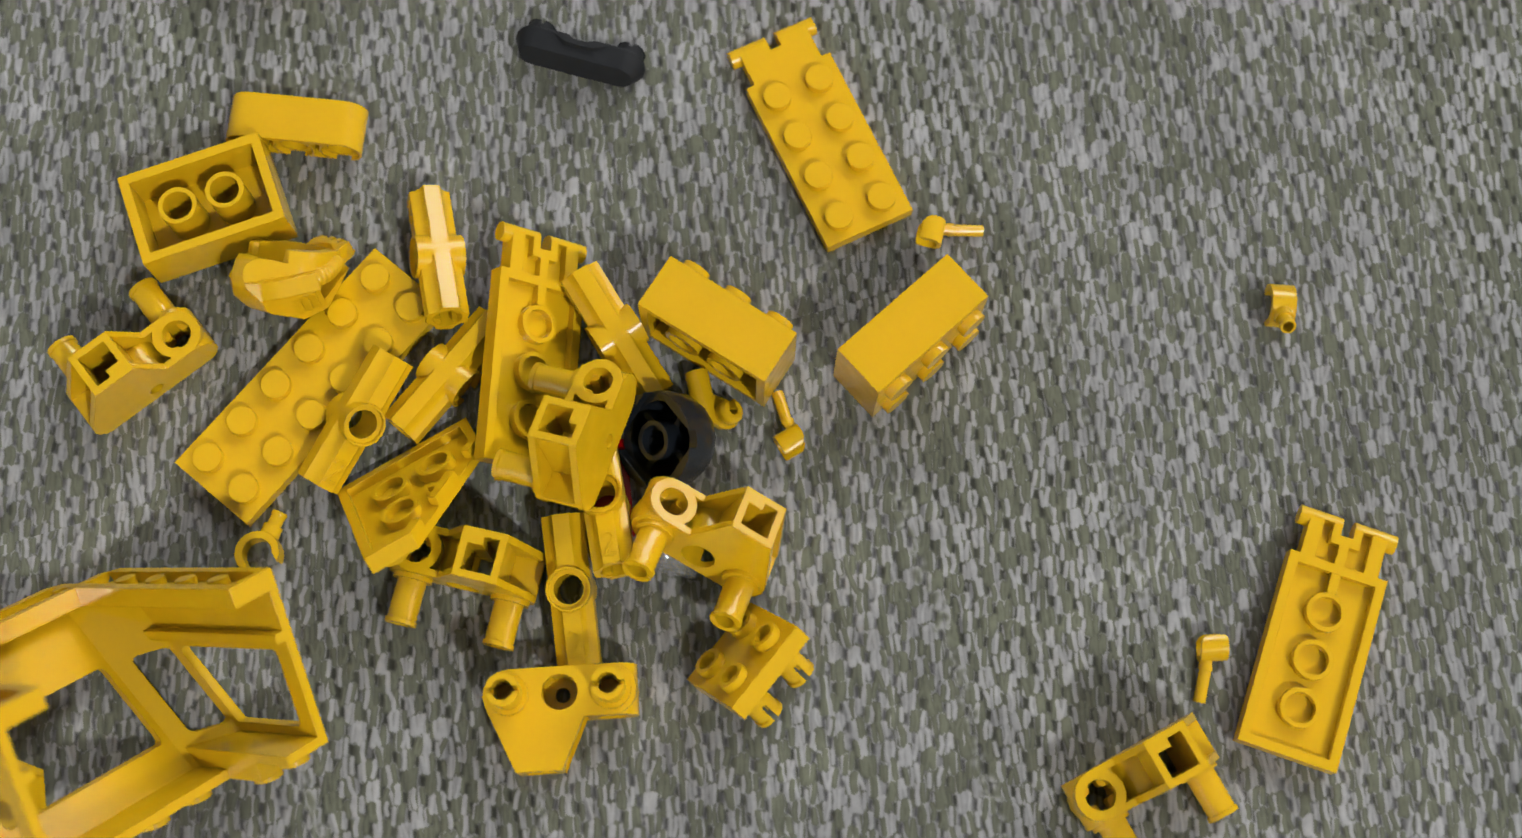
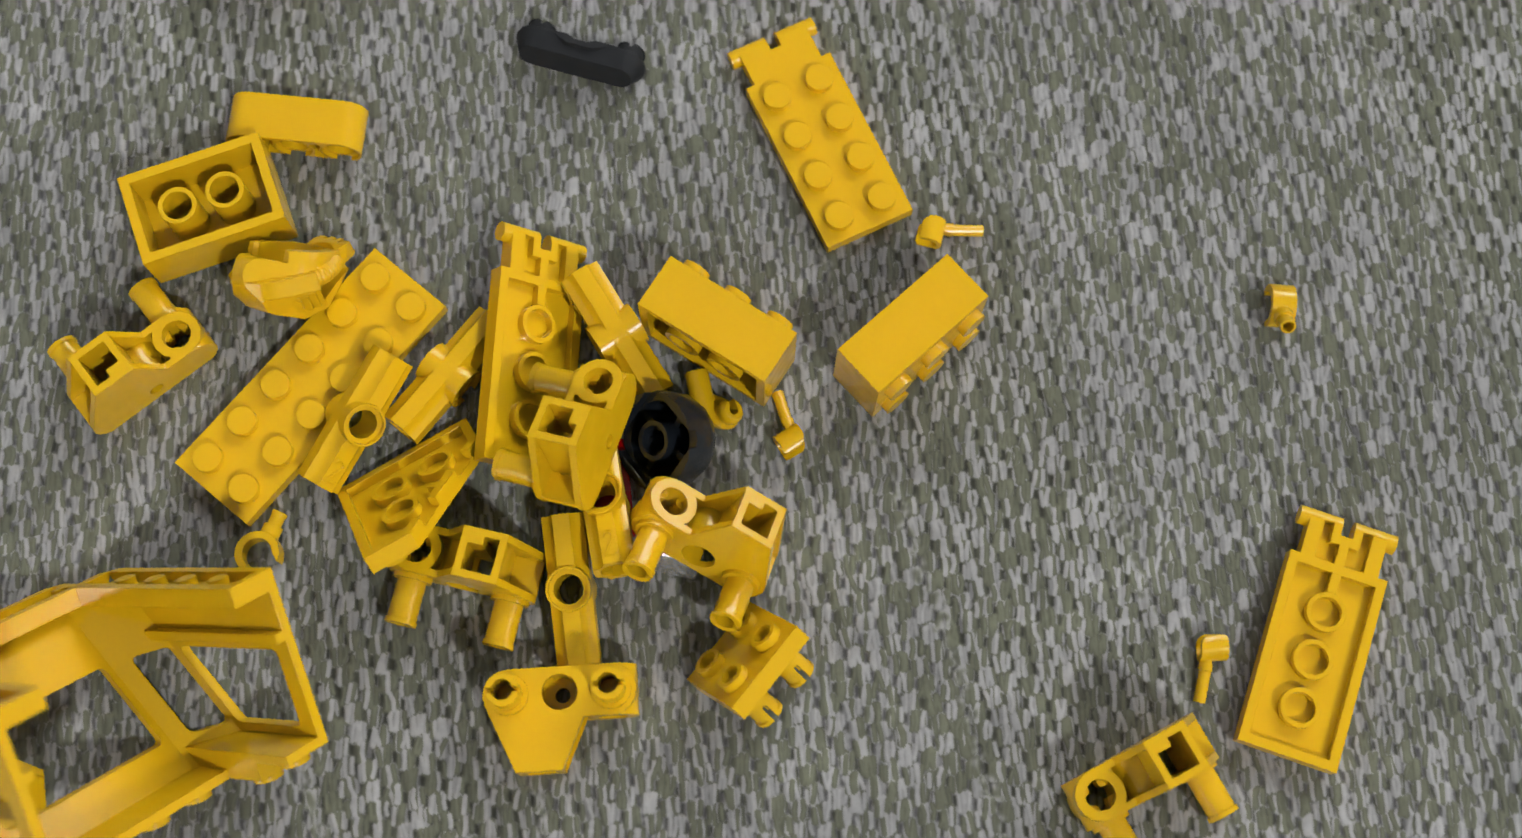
(437, 257): yellow piece -> none

